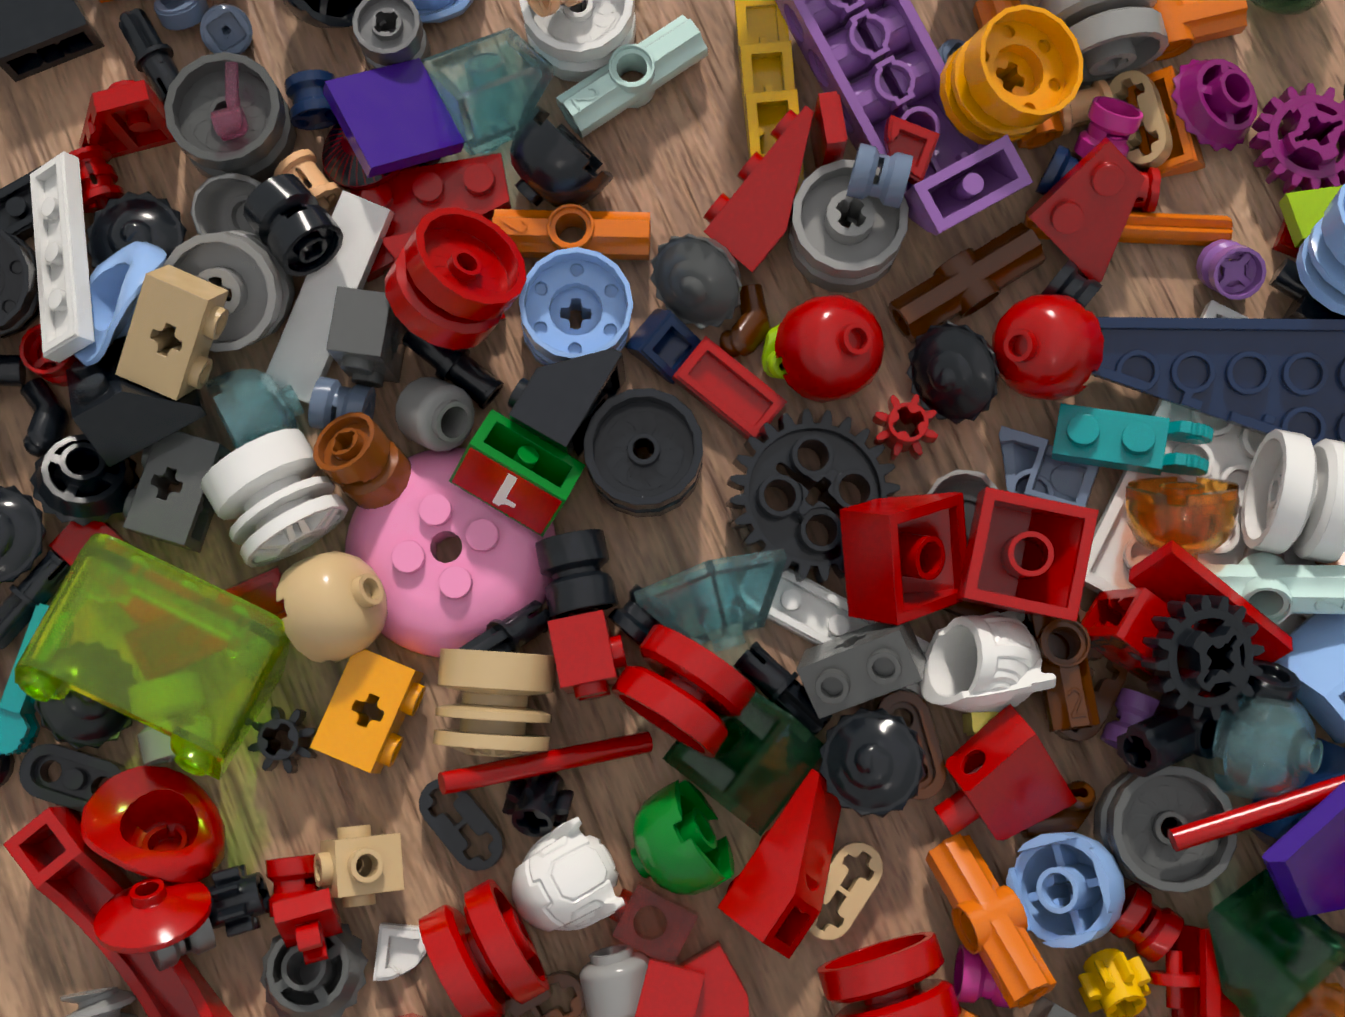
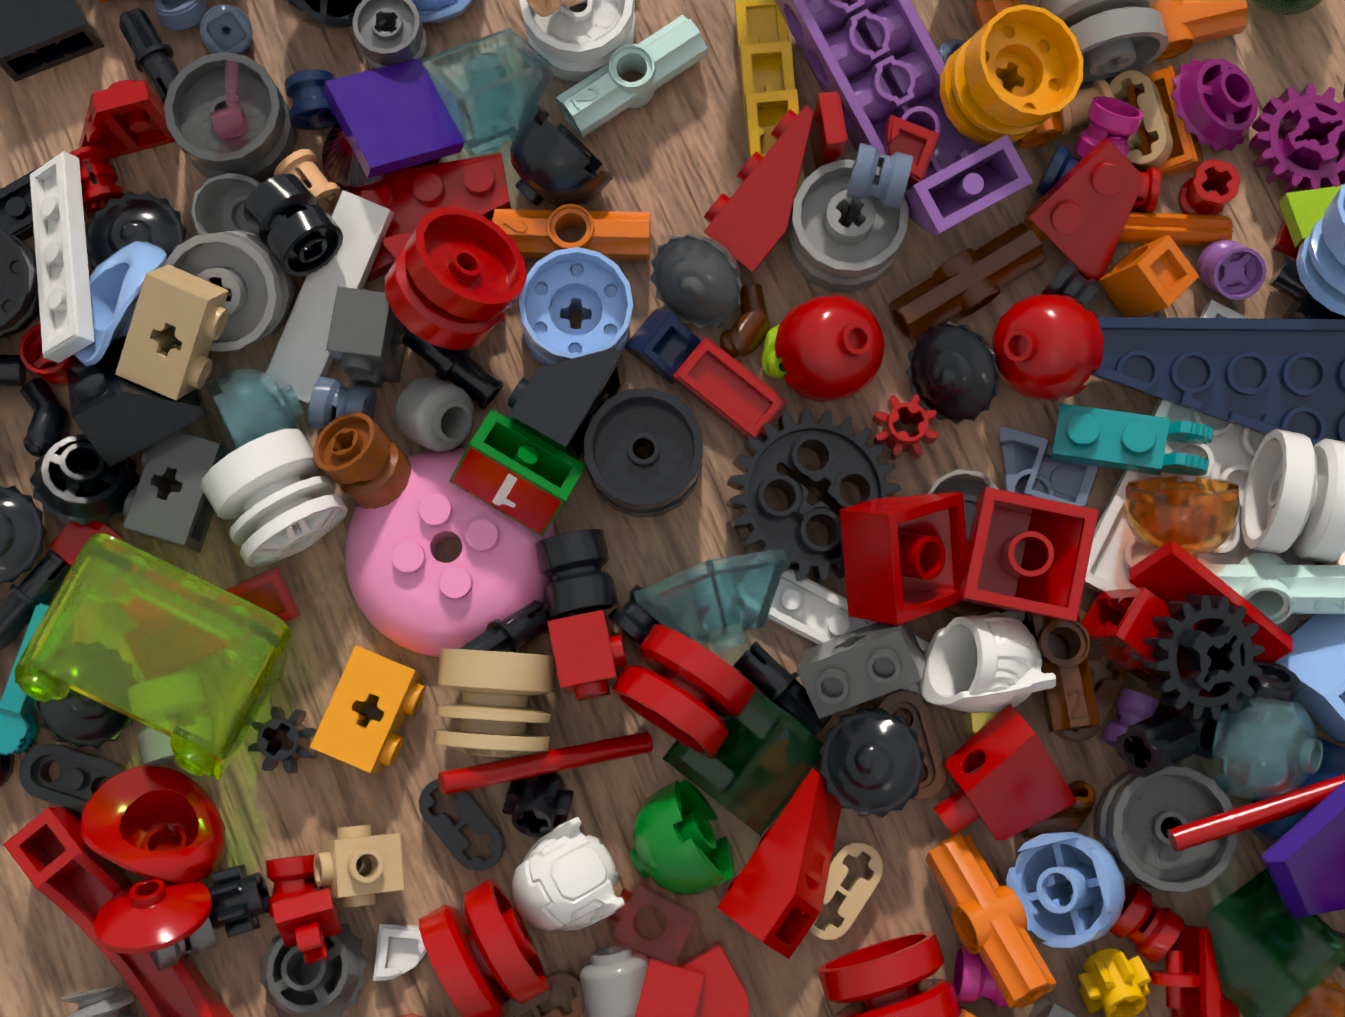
(332, 606): tan cylinder -> none
(1149, 278): none -> orange brick
(1213, 175): none -> red bush

